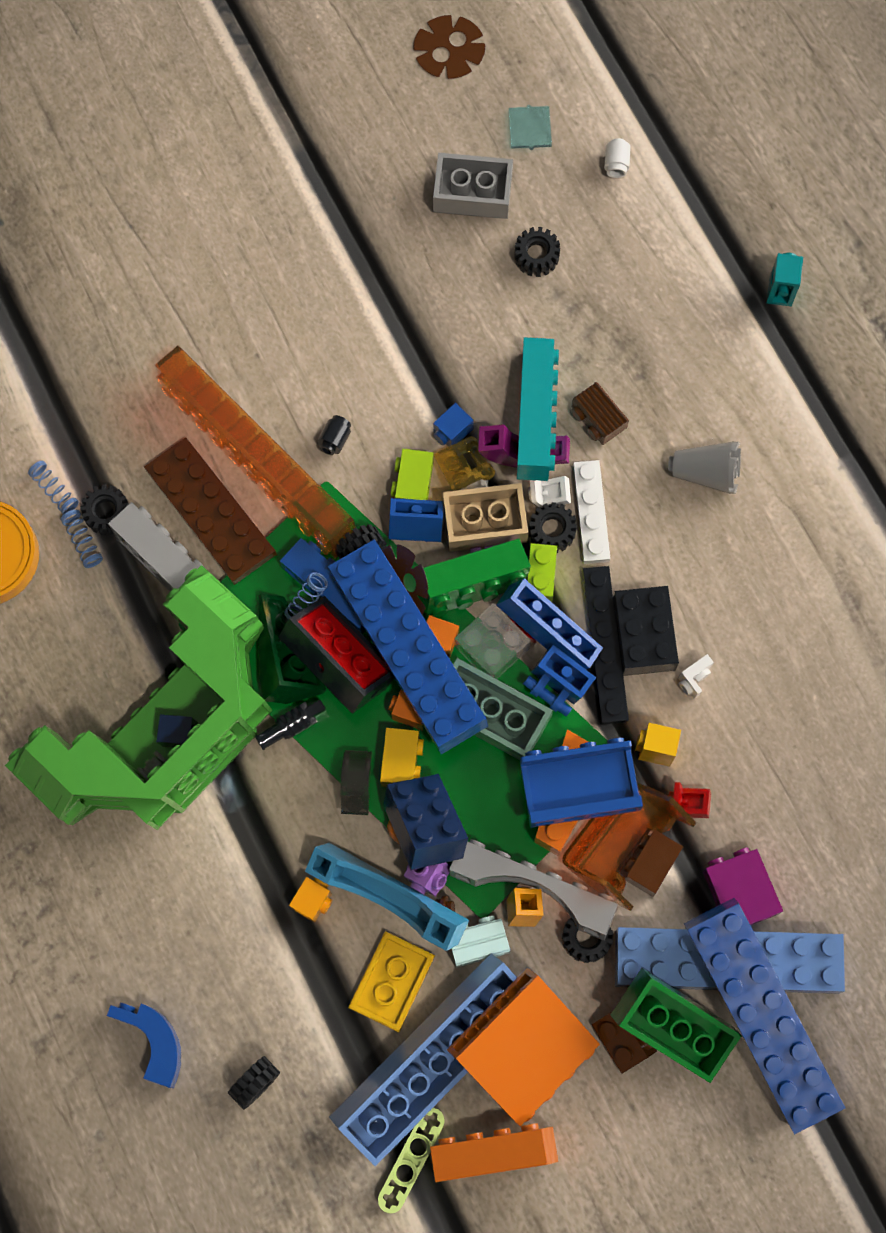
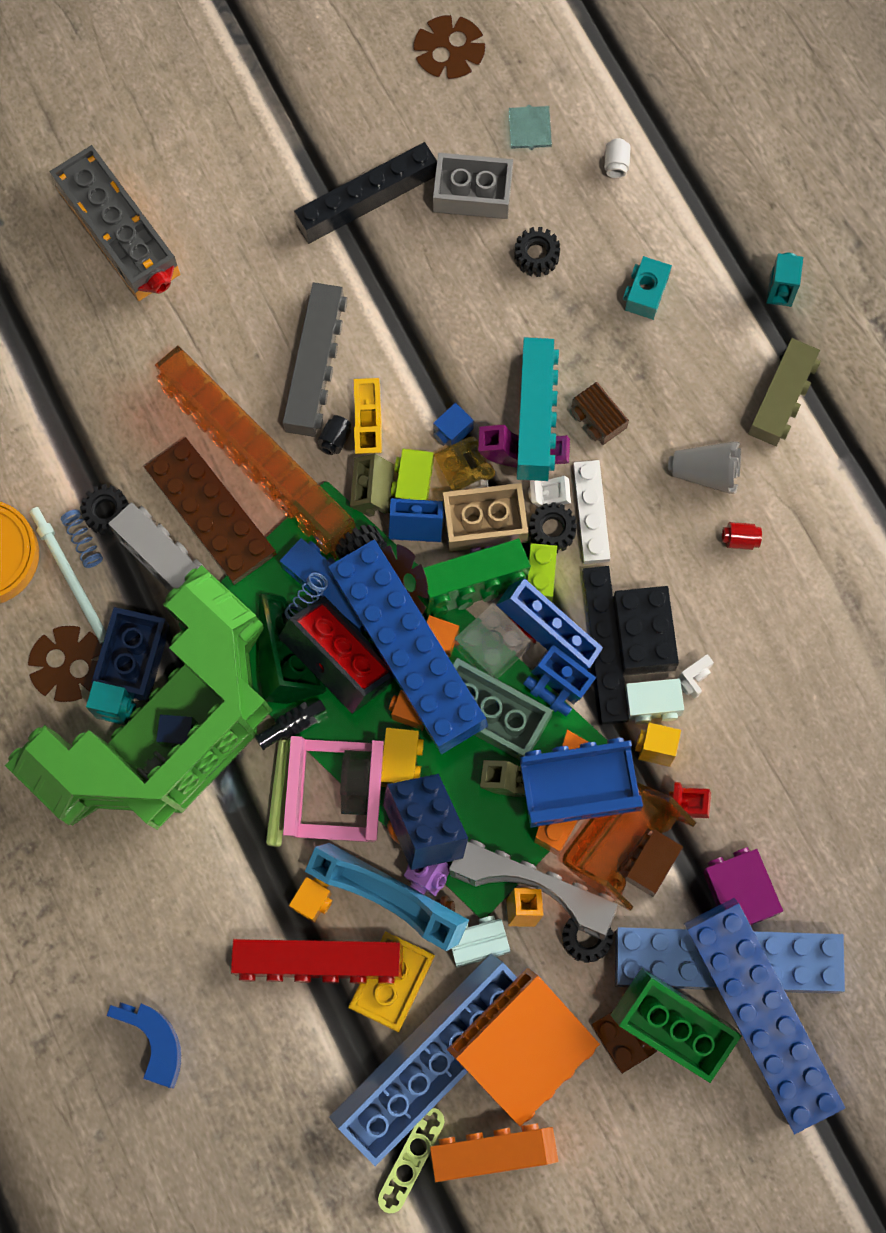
(41, 463): medium blue piece -> none
(47, 534): none -> light aqua bar
(66, 641): none -> reddish brown piece
(110, 703): none -> teal brick
(115, 223): none -> dark grey piece
(132, 652): none -> dark blue brick
(253, 1082): black tyre -> none
(278, 800): none -> yellowish green axle
(295, 791): none -> bright pink piece
(314, 360): none -> dark grey brick
(317, 960): none -> red brick
(366, 192): none -> black brick
(367, 416): none -> yellow arch
(371, 484): none -> olive brick
(502, 778): none -> olive brick
(649, 273): none -> teal brick
(654, 700): none -> light aqua brick
(742, 536): none -> red brick
(782, 395): none -> olive brick

